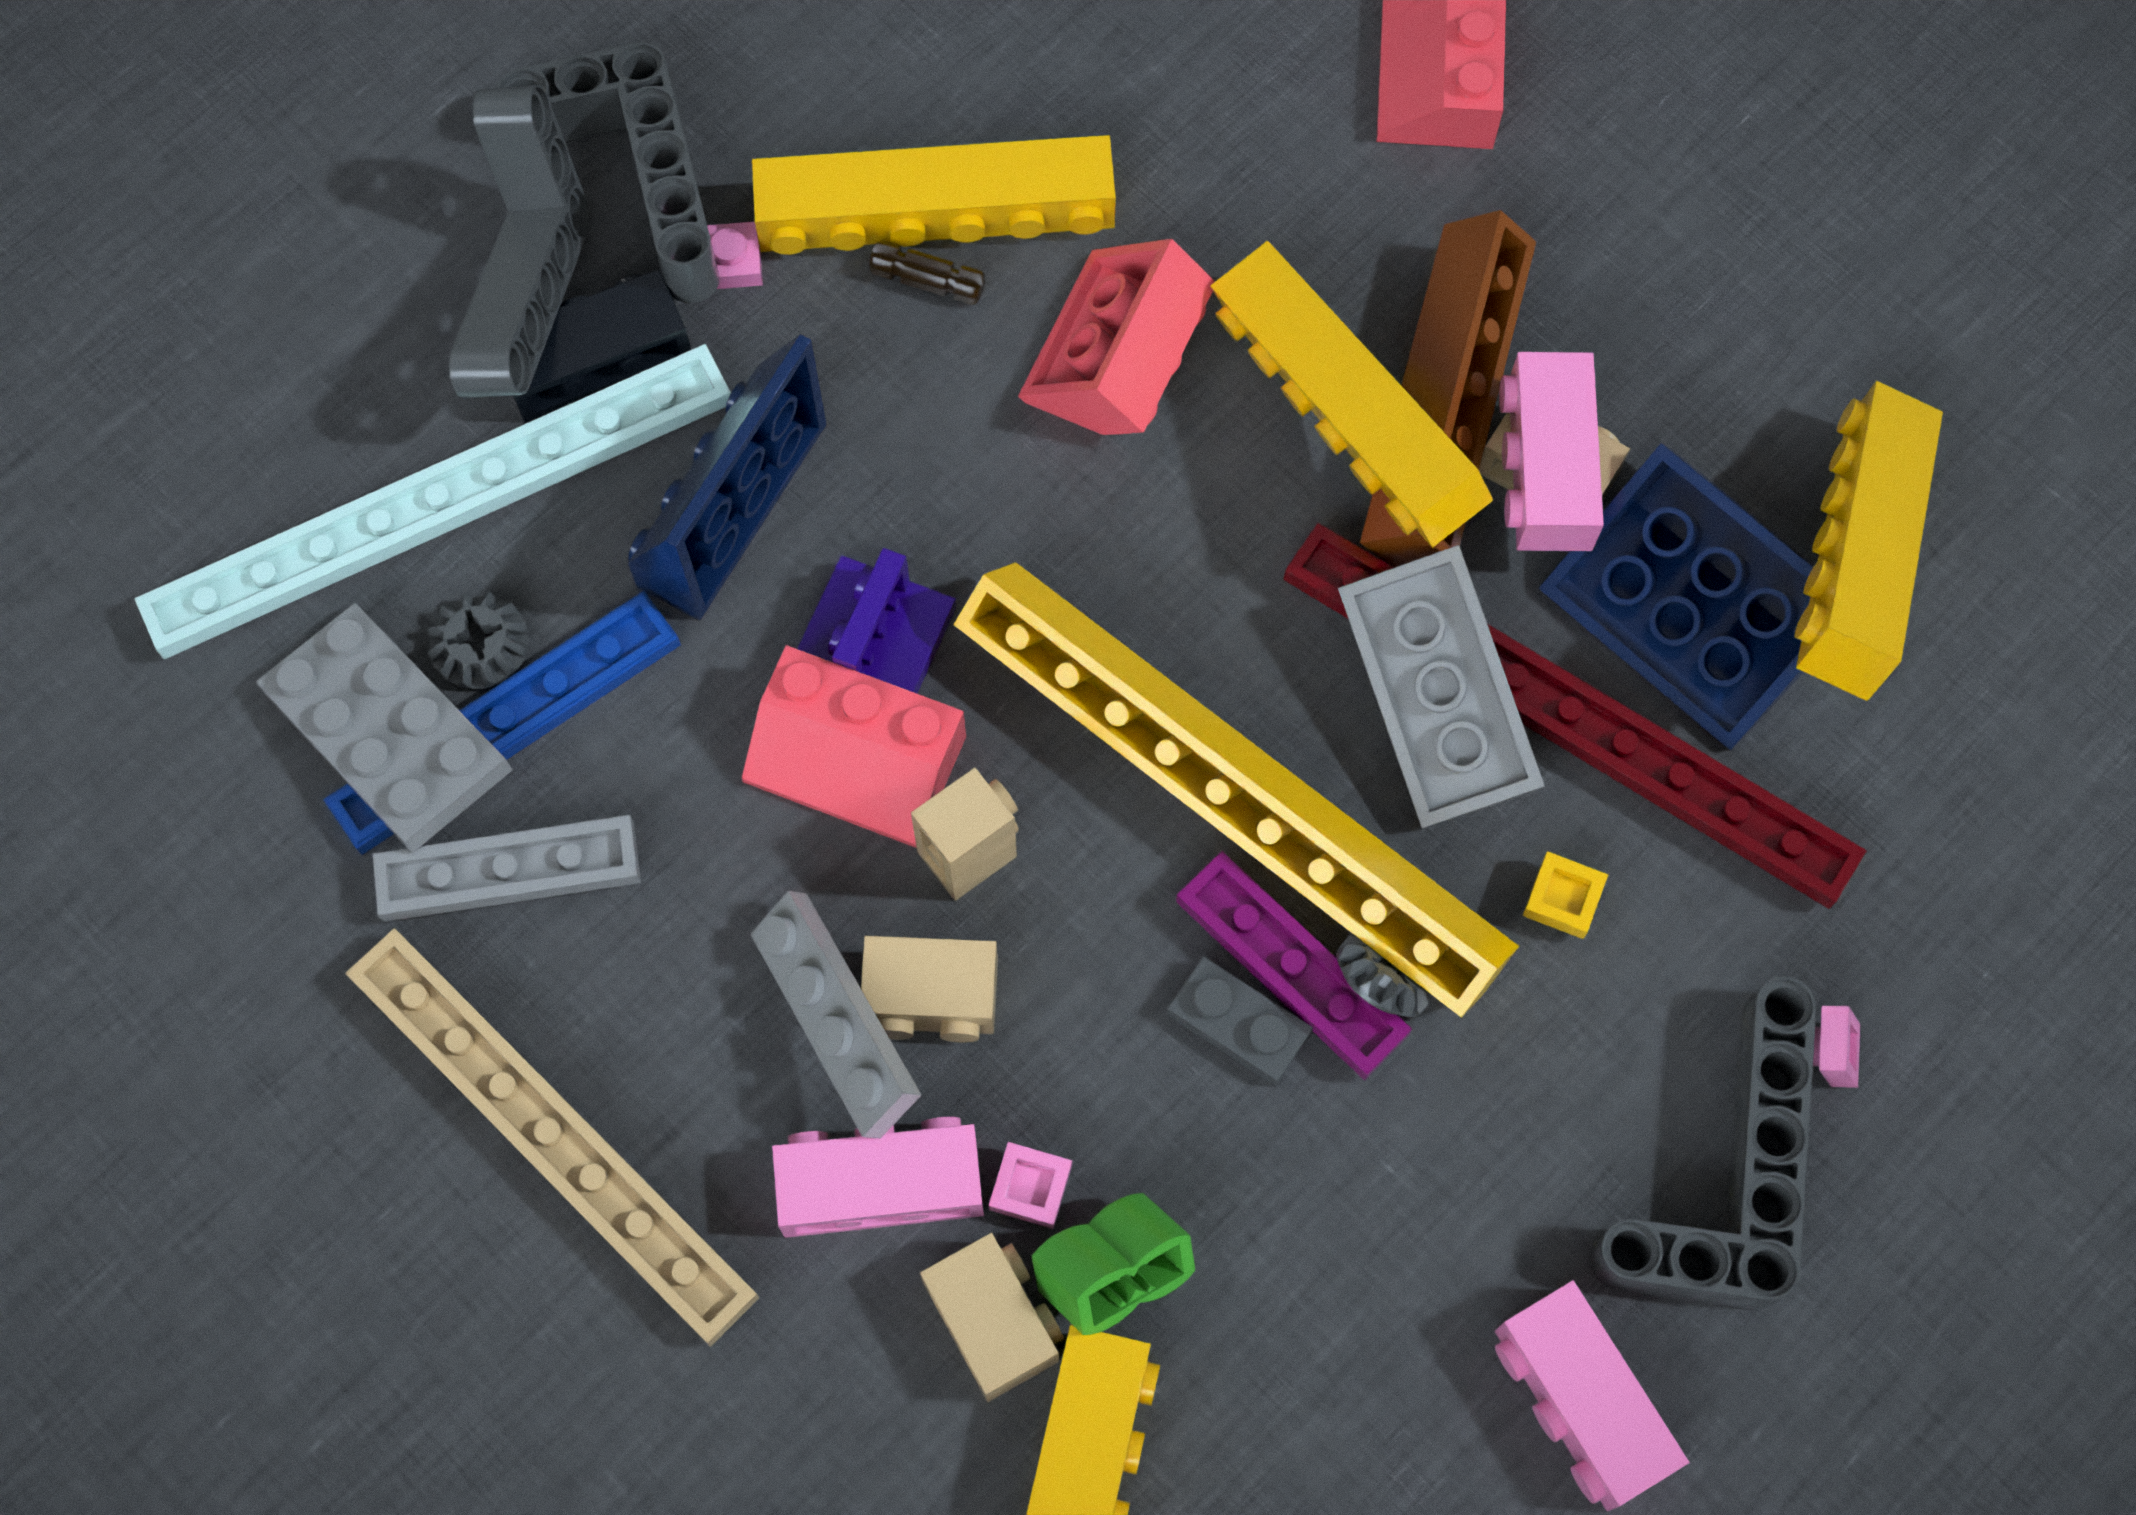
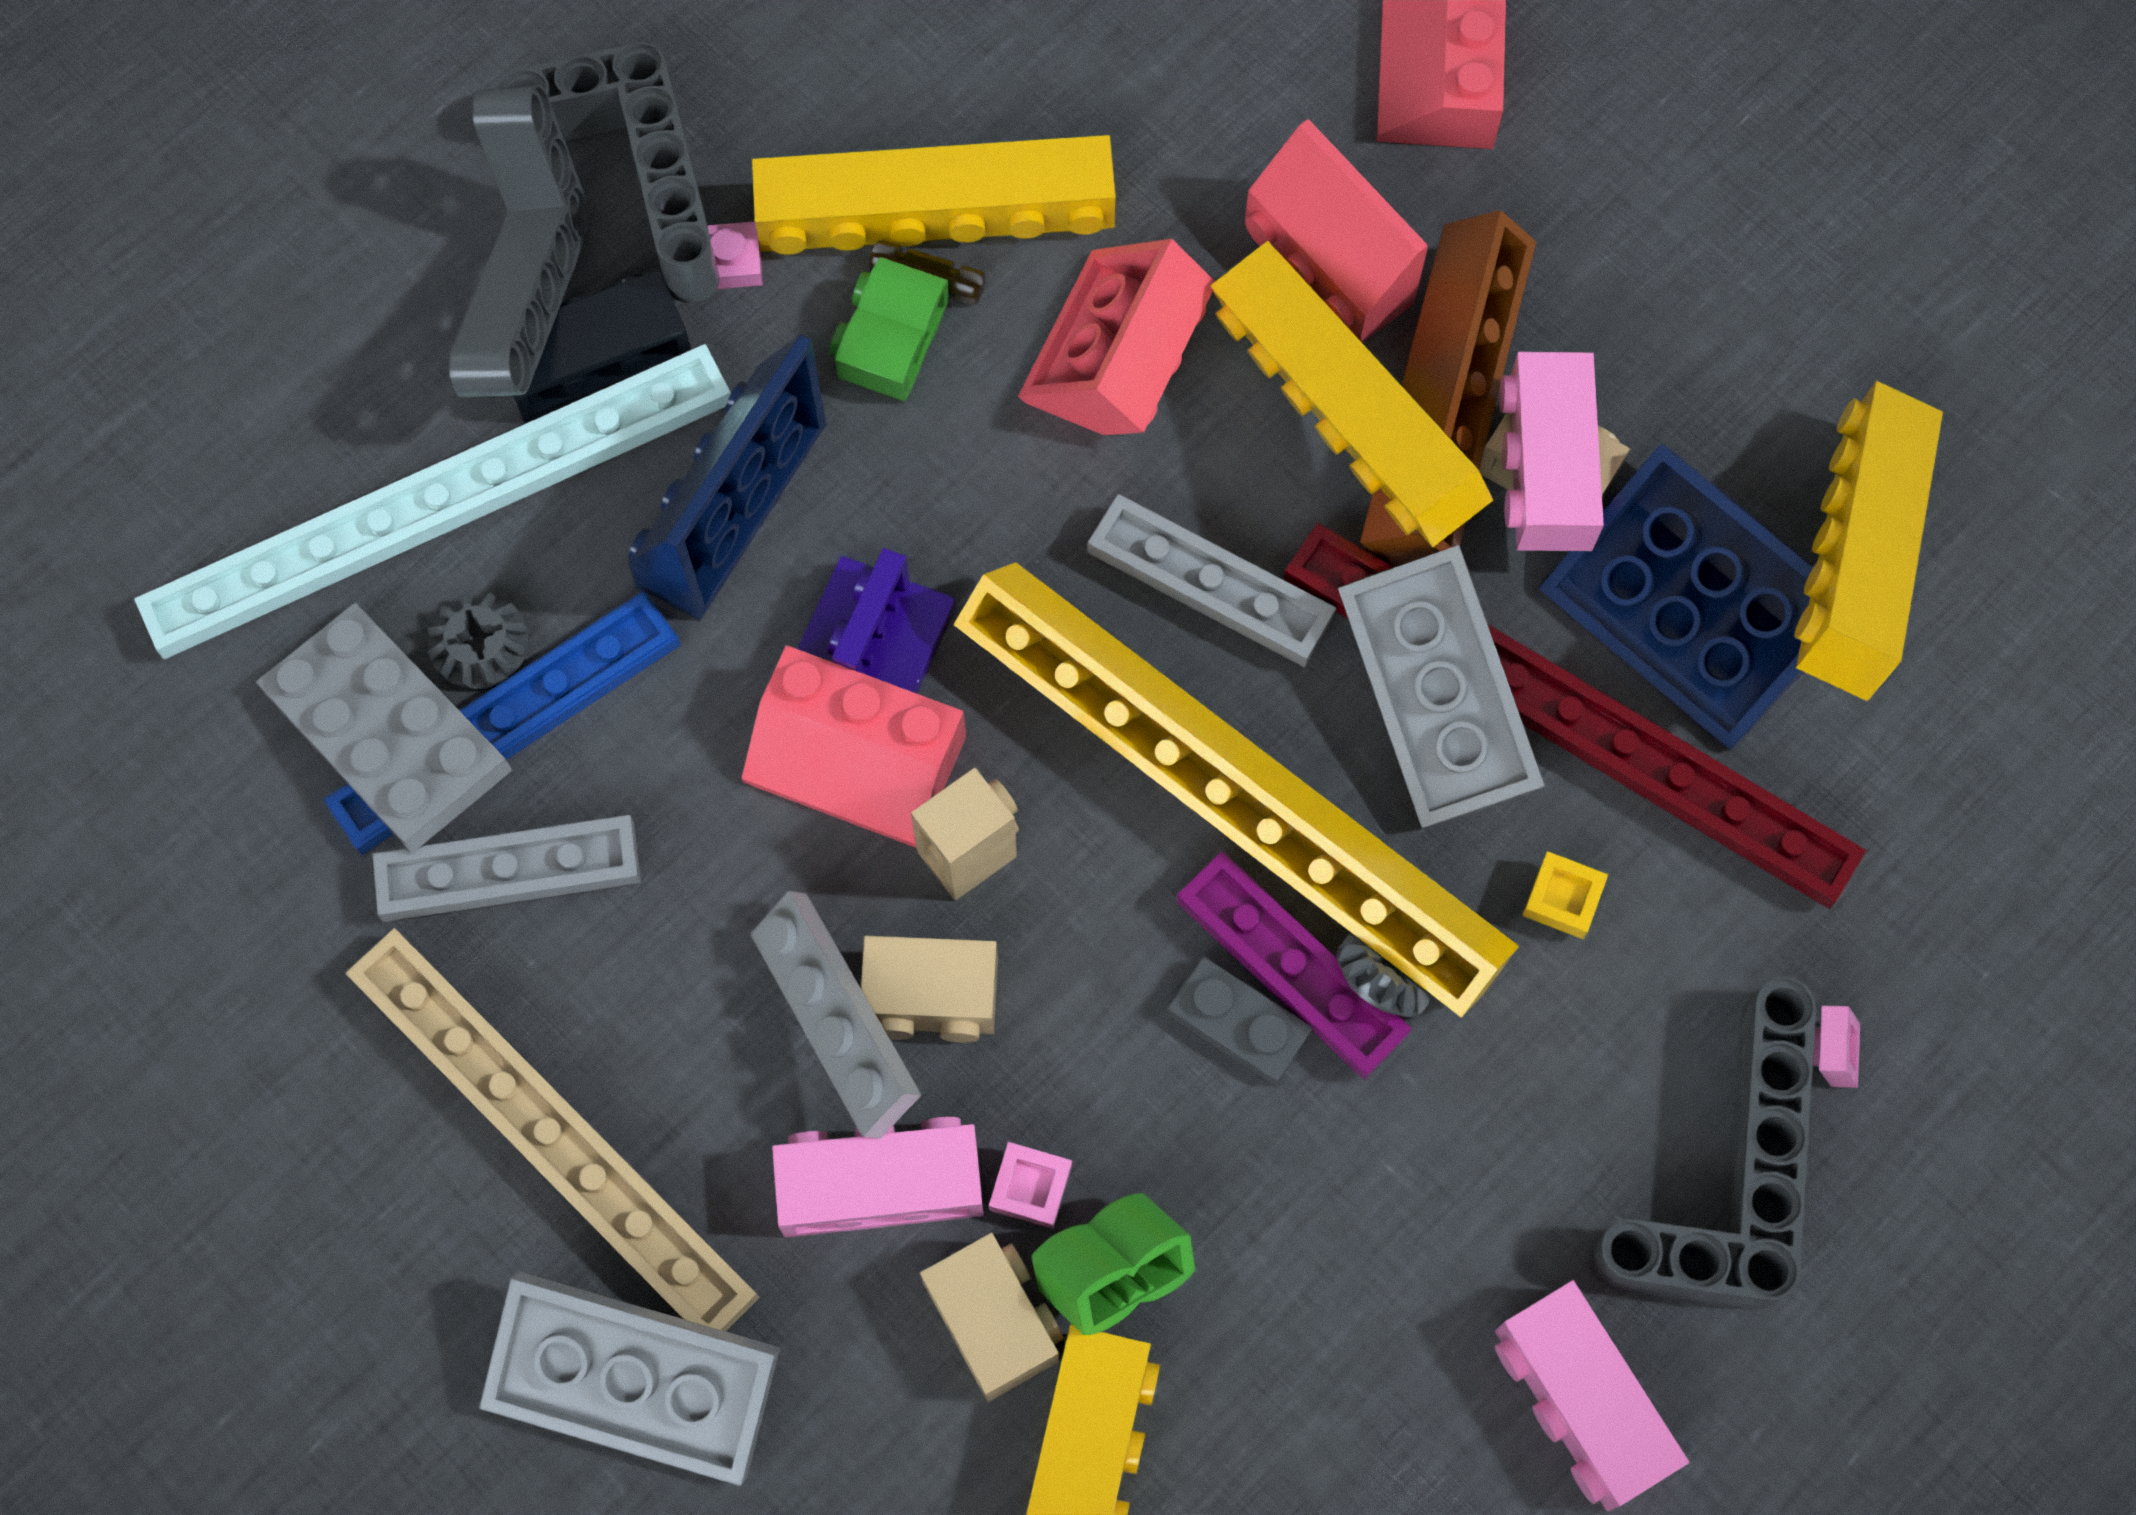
(629, 1378): none -> light grey plate
(890, 328): none -> bright green brick
(1211, 580): none -> light grey plate
(1336, 232): none -> coral slope

